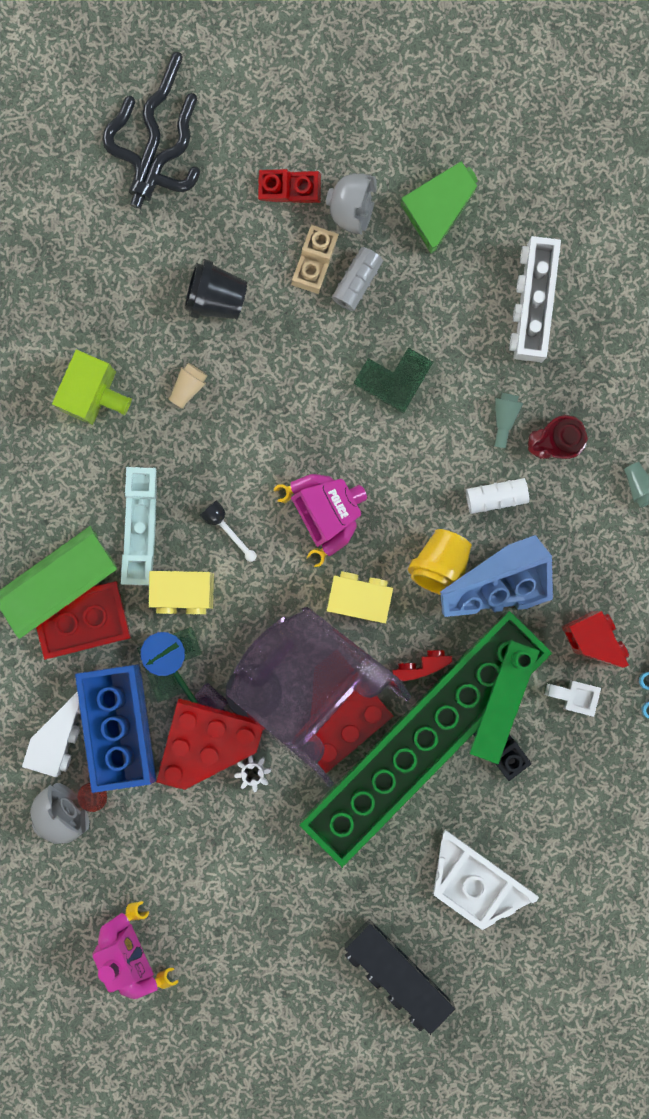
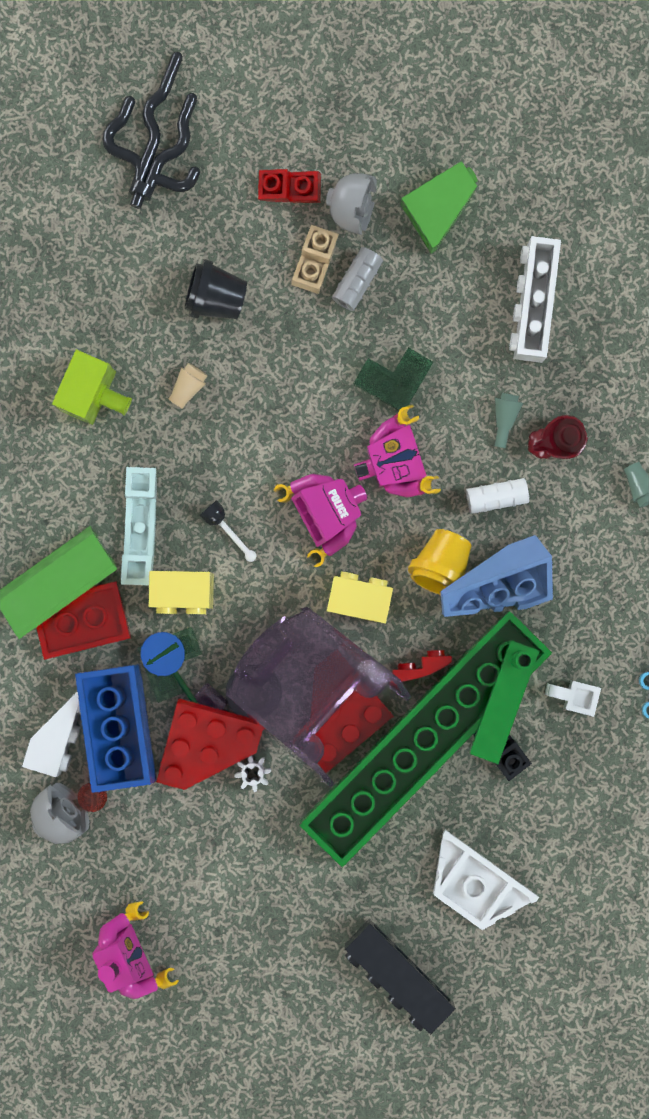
(396, 459): none -> dark pink torso
(594, 639): red slope -> none

